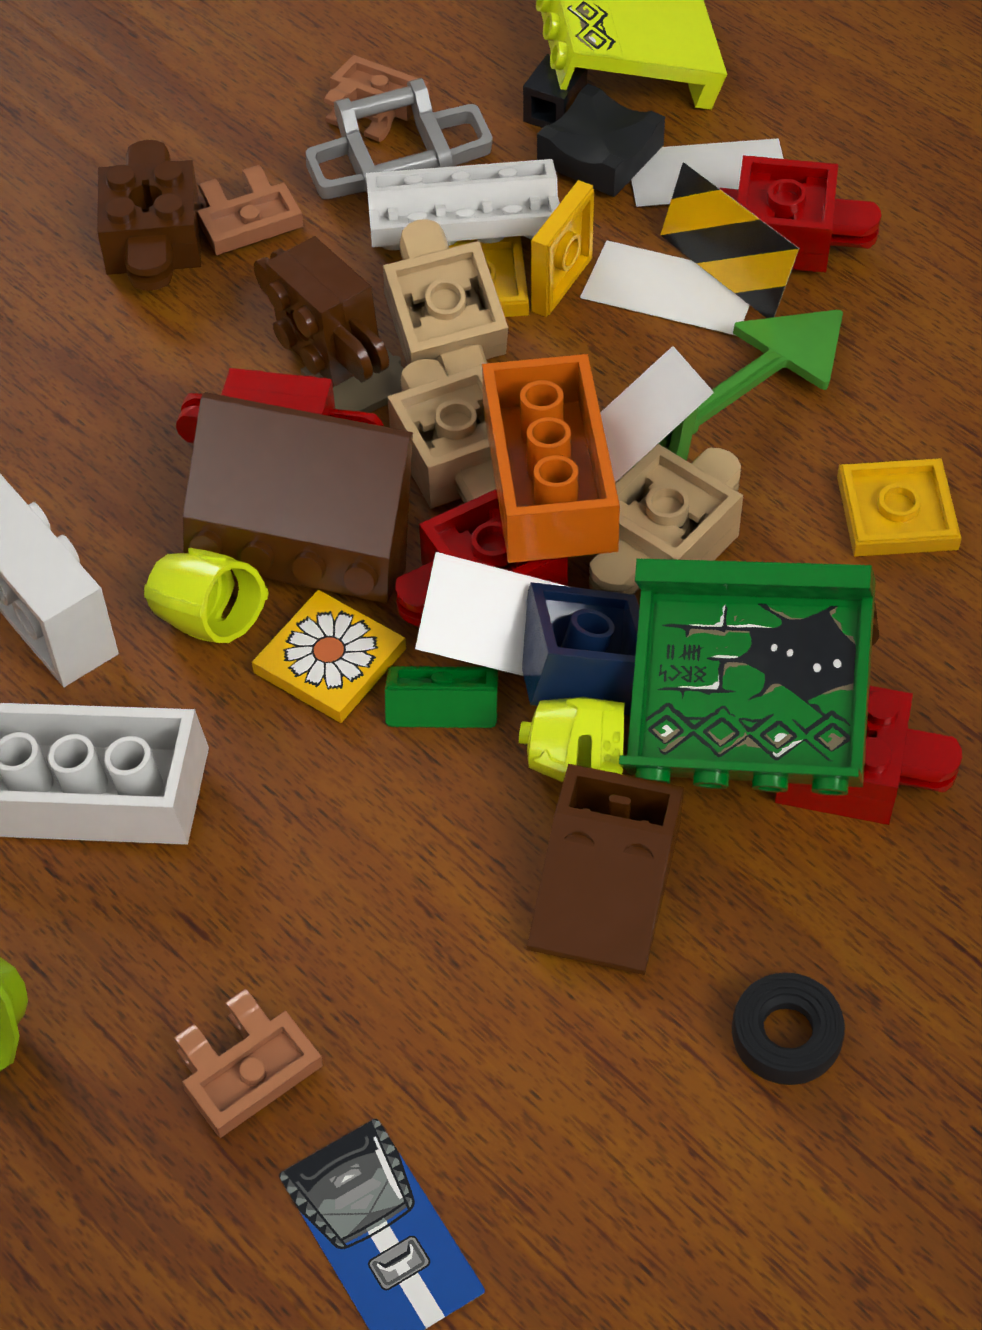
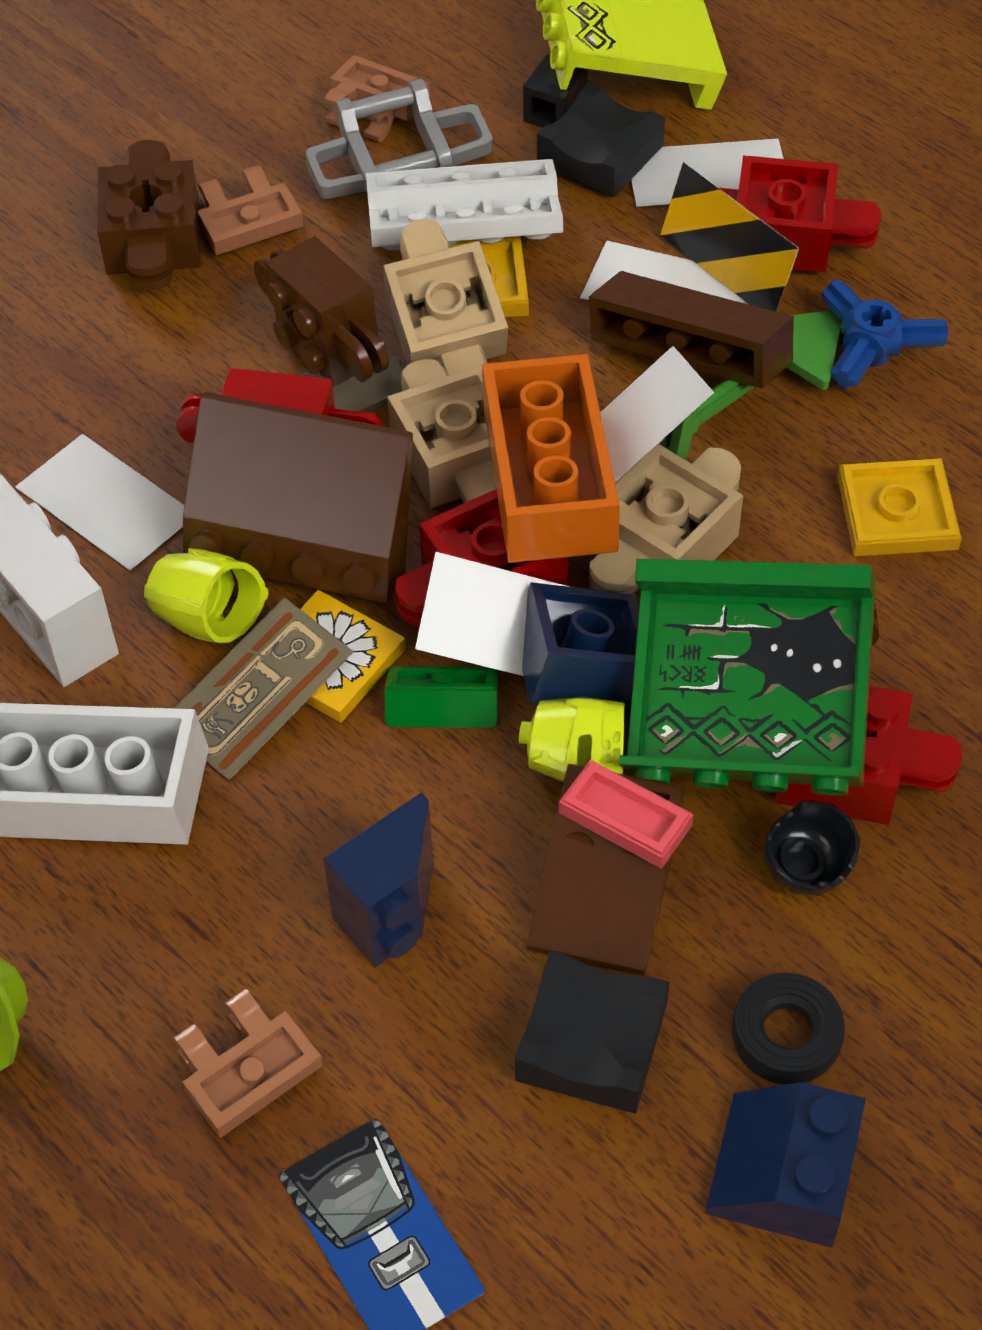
(105, 501): none -> white sticker
(262, 684): none -> sticker
(383, 882): none -> dark blue slope
(562, 248): yellow tile -> none
(592, 1033): none -> black brick
(626, 813): none -> coral tile
(707, 330): none -> reddish brown brick
(787, 1160): none -> dark blue slope
(812, 848): none -> black hair
(874, 332): none -> blue bush

